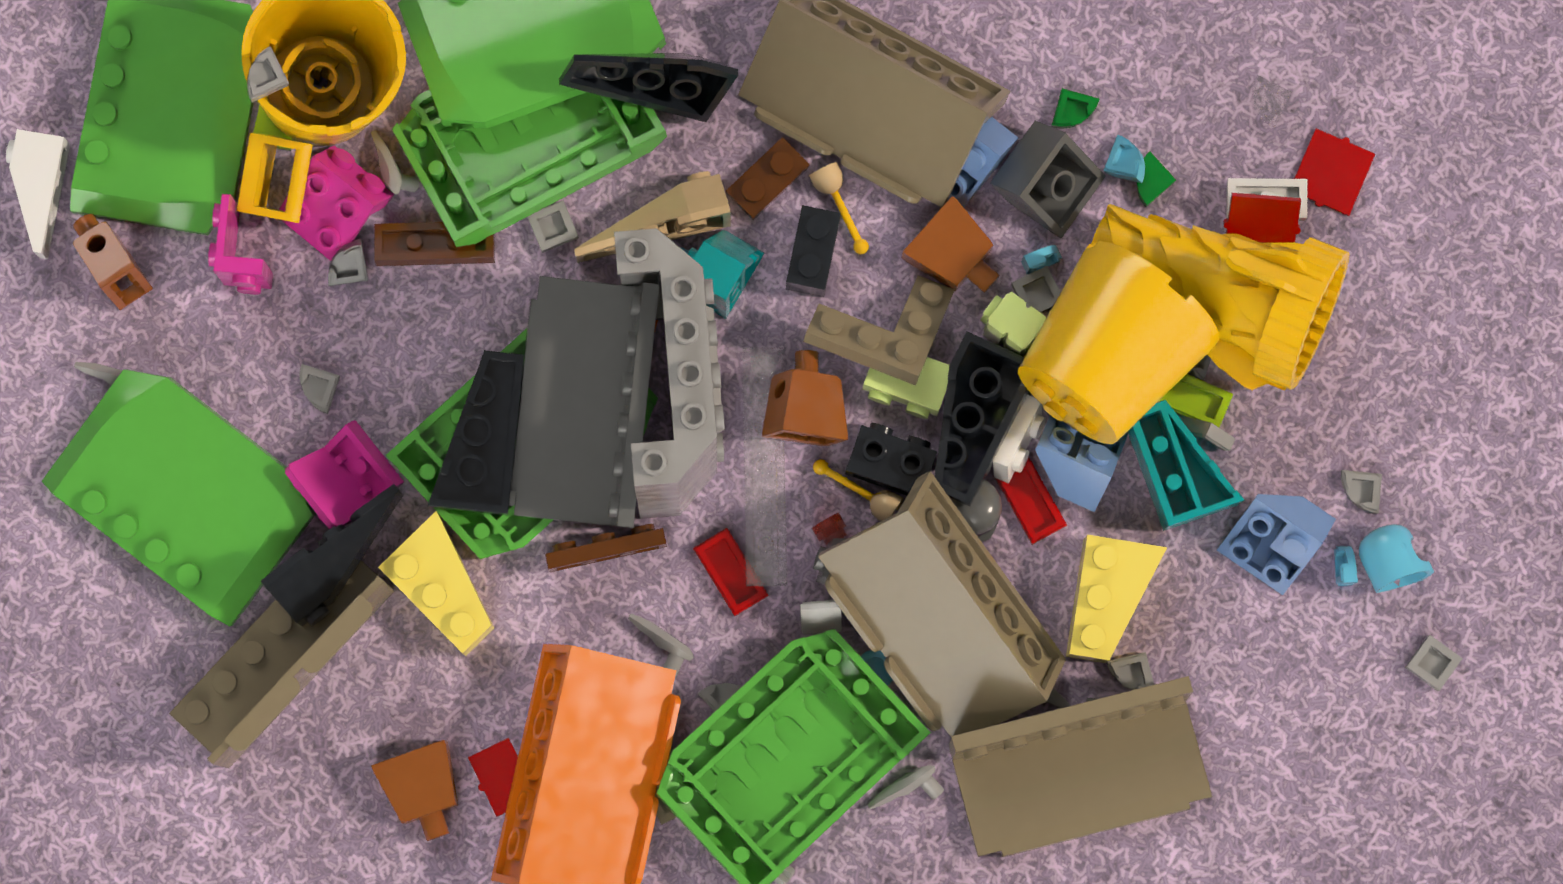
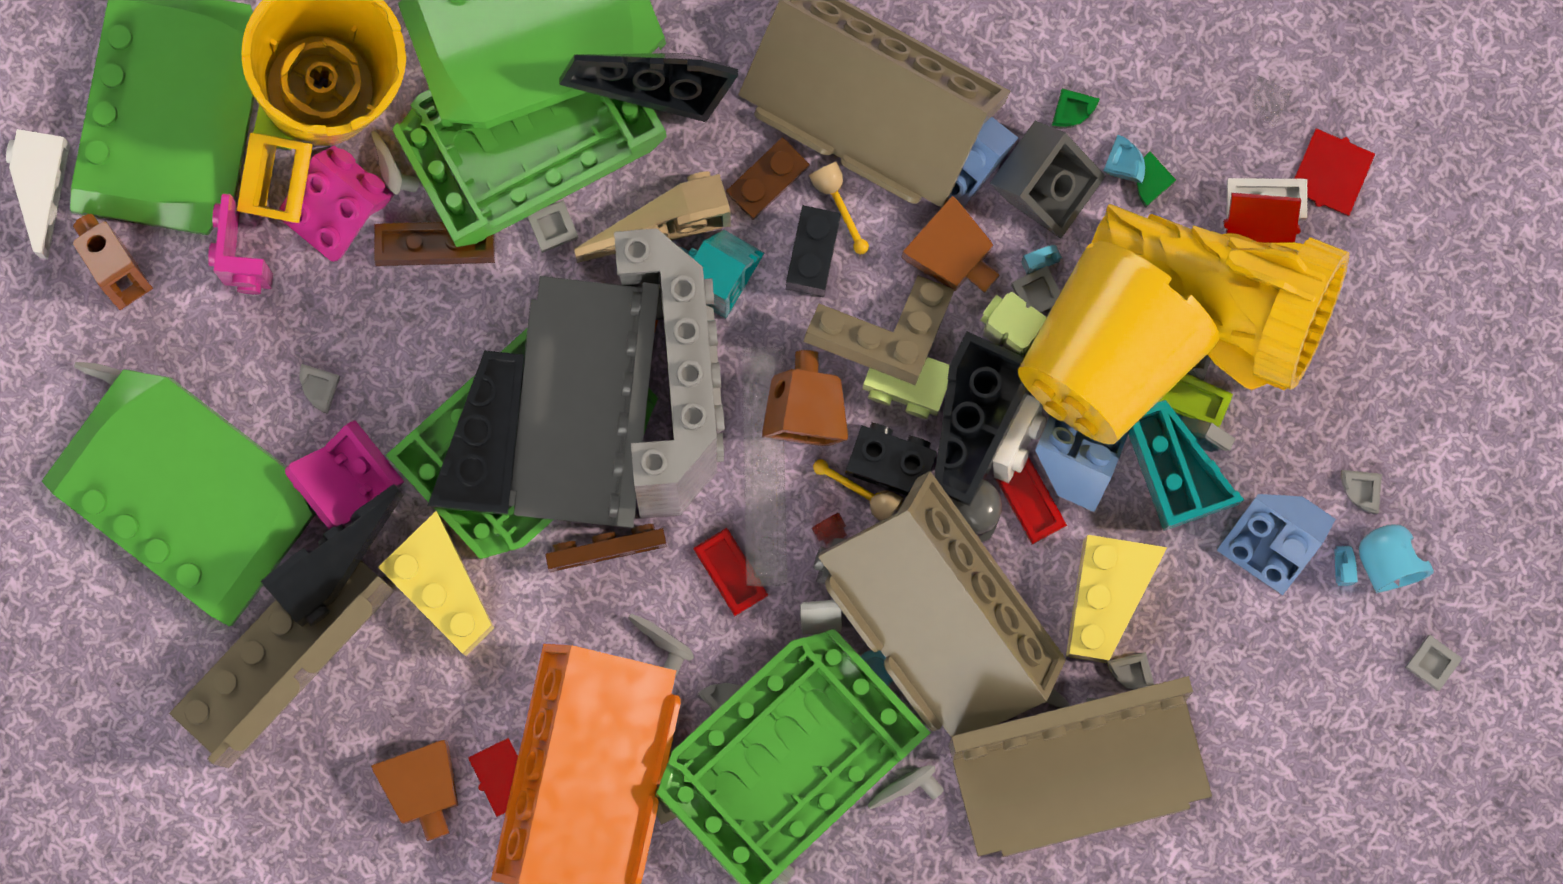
(265, 76): light grey tile -> none
(348, 265): tile -> none

